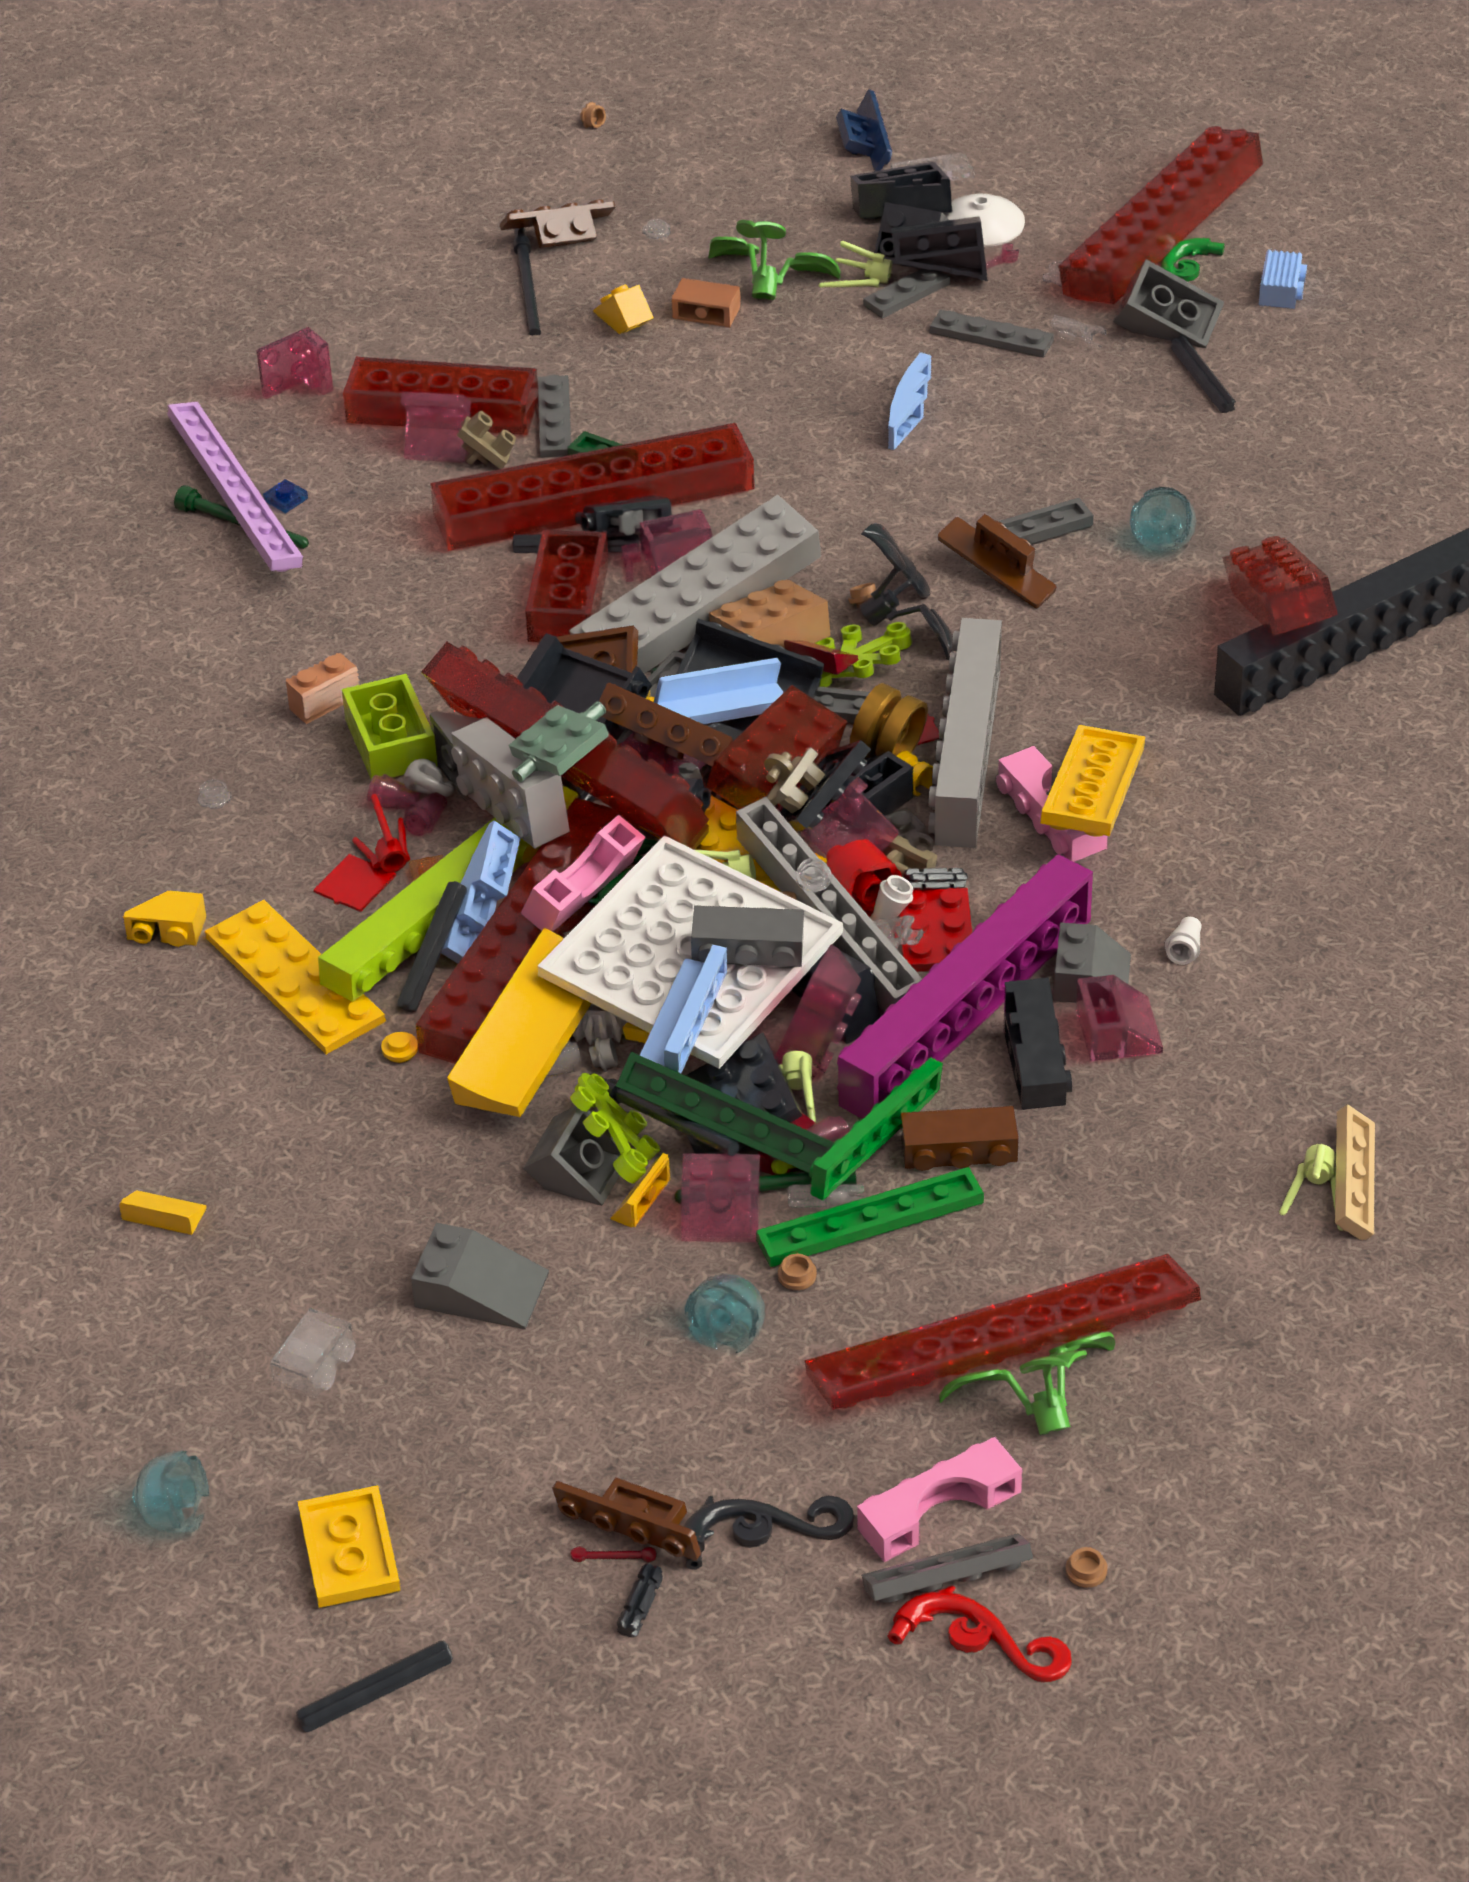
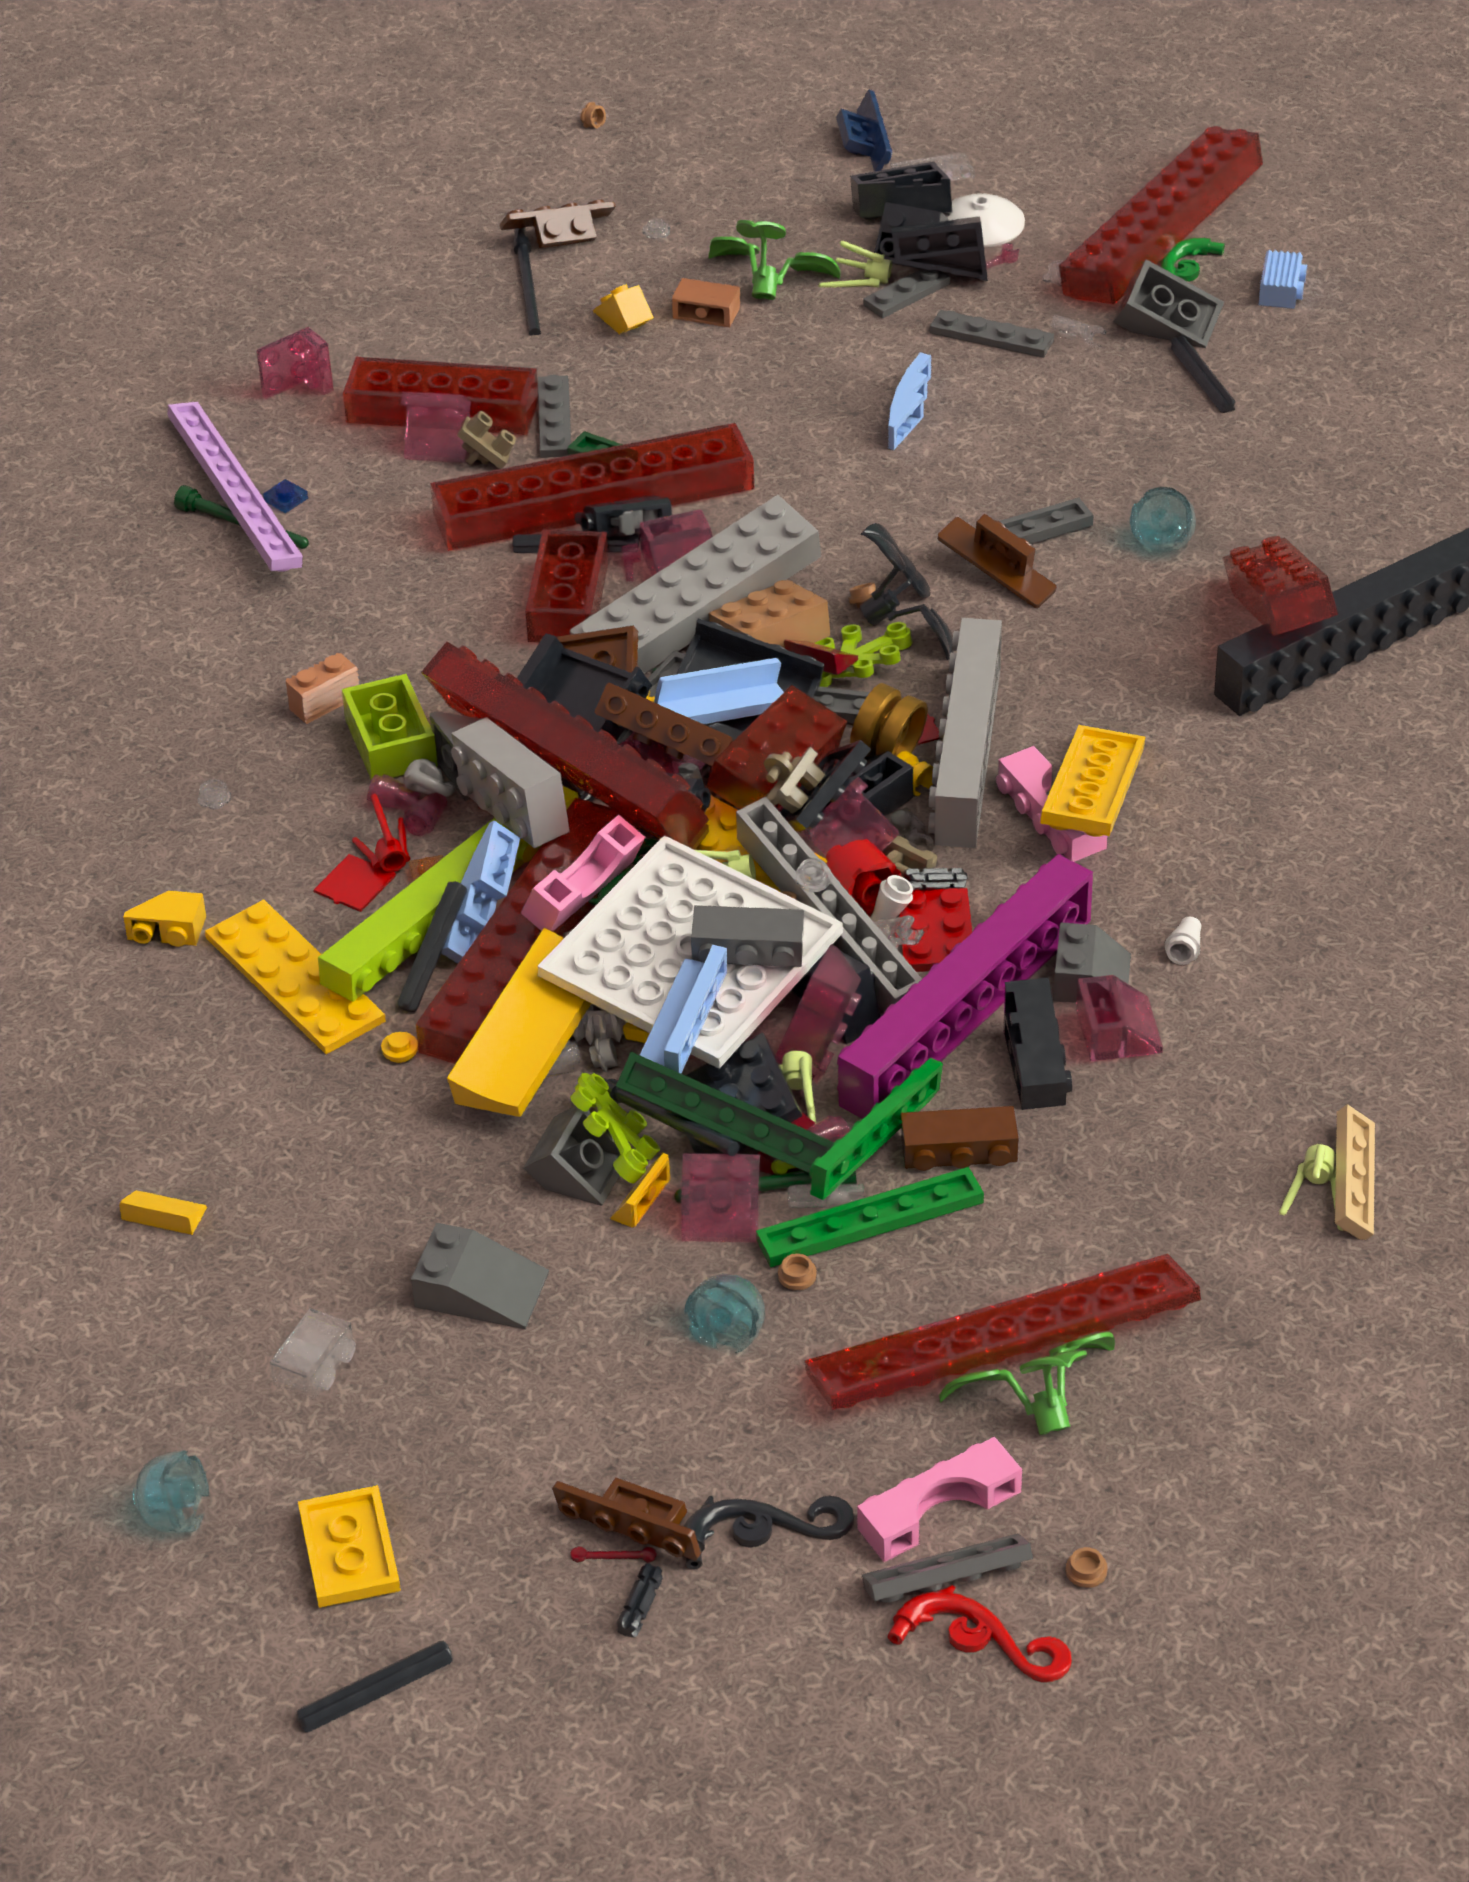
(558, 740): sand green plate -> none

